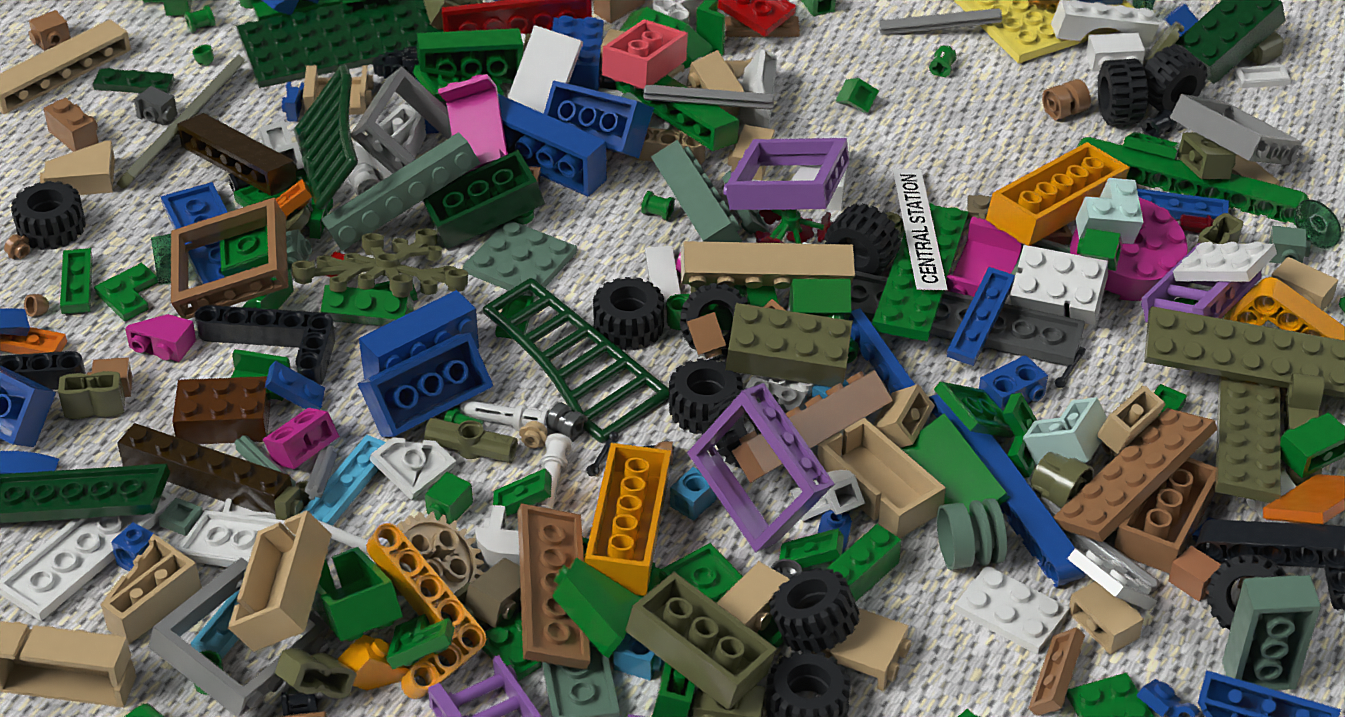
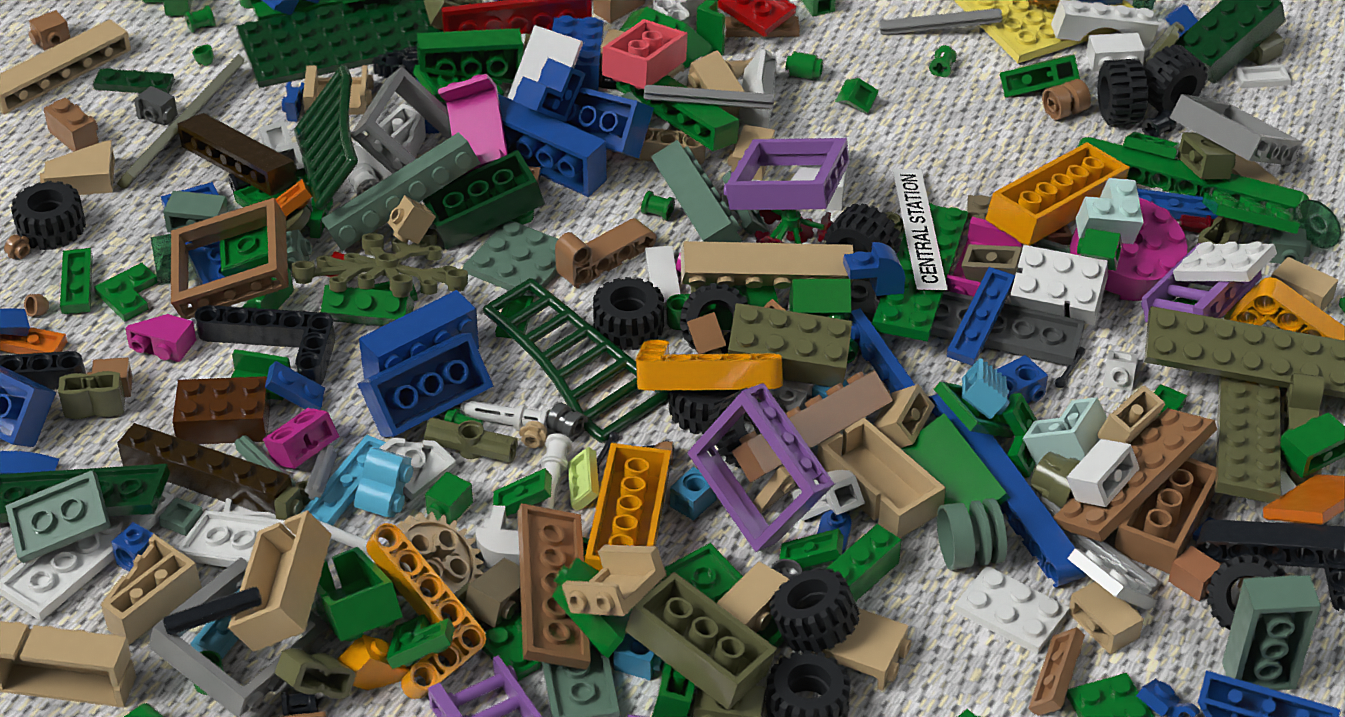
(57, 516): none -> sand green plate
(191, 207): none -> sand green brick
(212, 610): none -> black axle
(383, 482): none -> medium azure brick
(410, 220): none -> tan brick
(553, 92): none -> blue brick
(583, 478): none -> yellowish green plate
(584, 262): none -> medium nougat beam
(620, 585): none -> tan panel
(667, 371): none -> light orange beam
(777, 487): none -> tan wing
(804, 65): none -> green brick
(879, 266): none -> blue brick
(980, 257): none -> dark tan slope
(985, 389): none -> medium azure brick
(1039, 75): none -> green slope
(1103, 472): none -> white brick
(1120, 370): none -> white bracket
(1250, 211): none -> green plate

